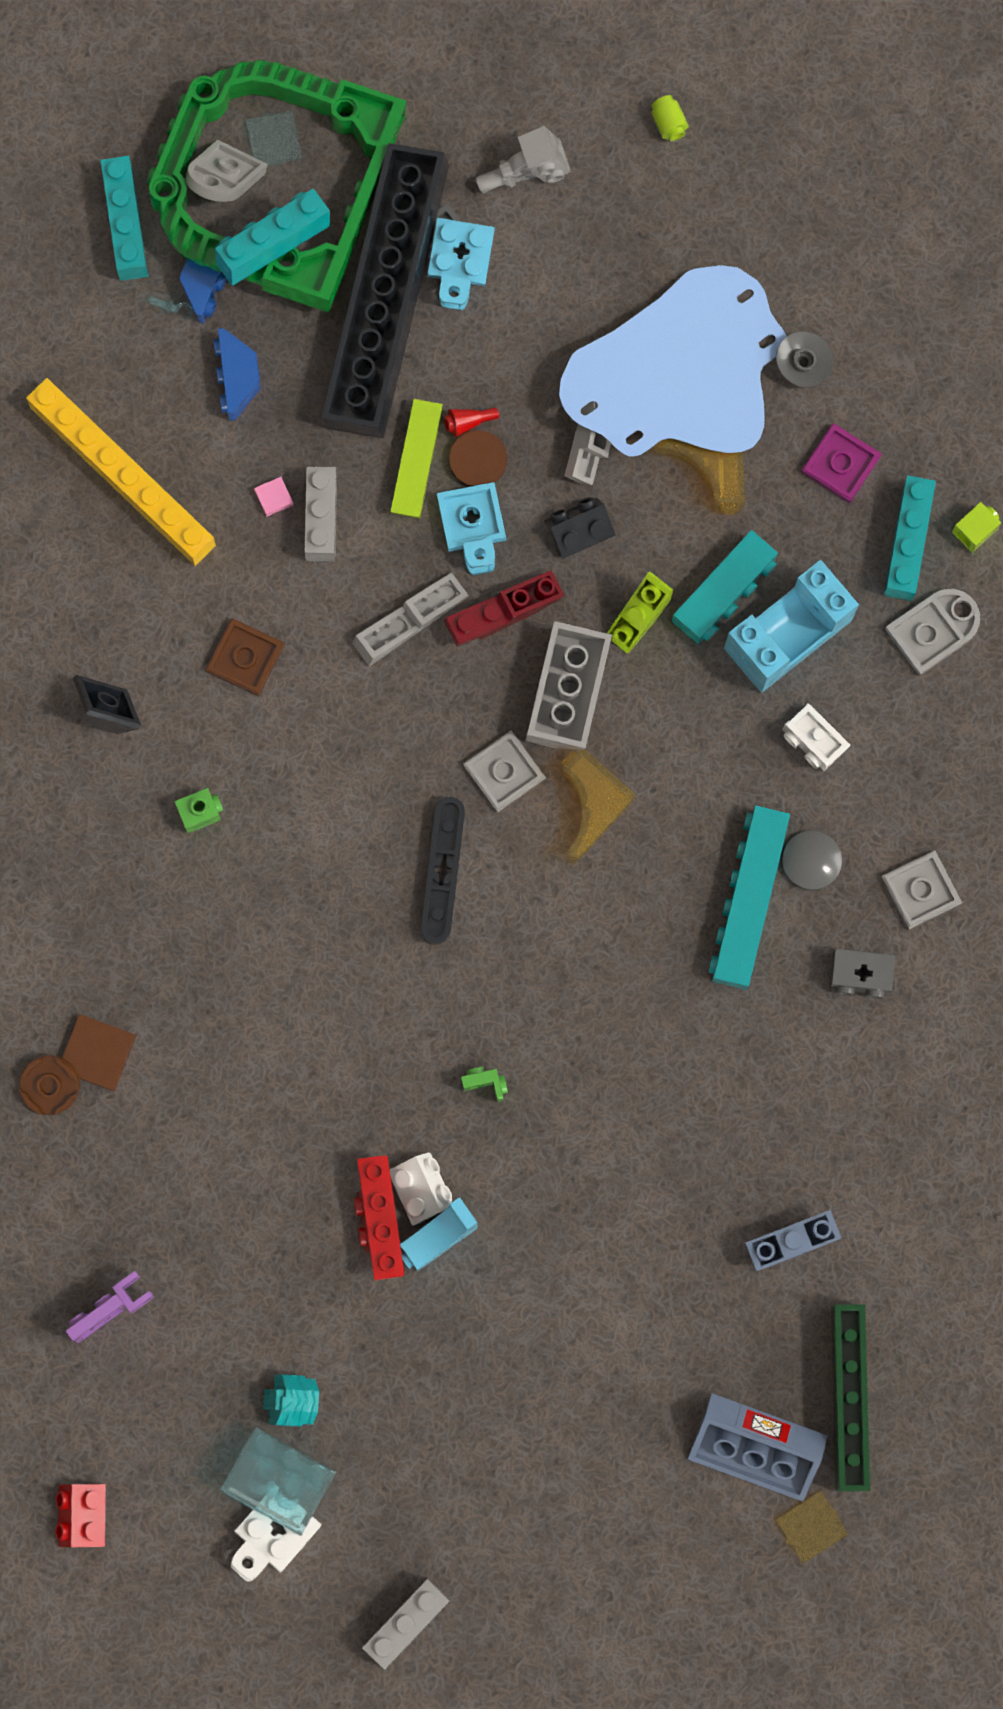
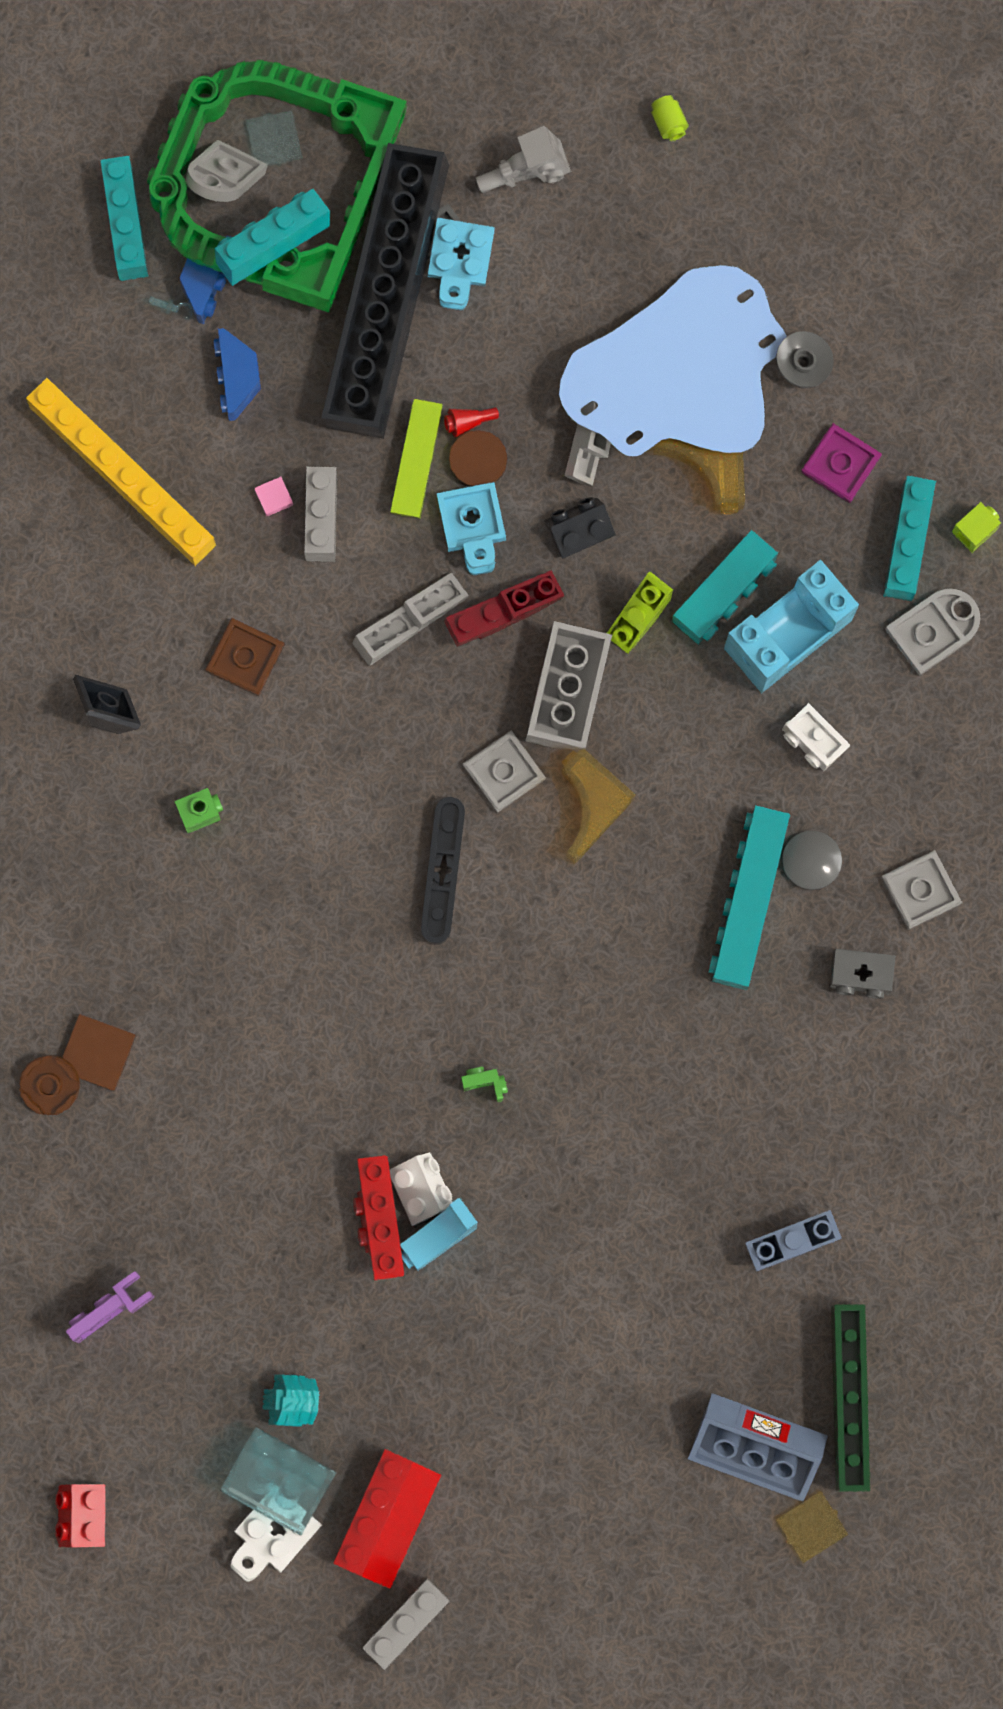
(387, 1519): none -> red slope

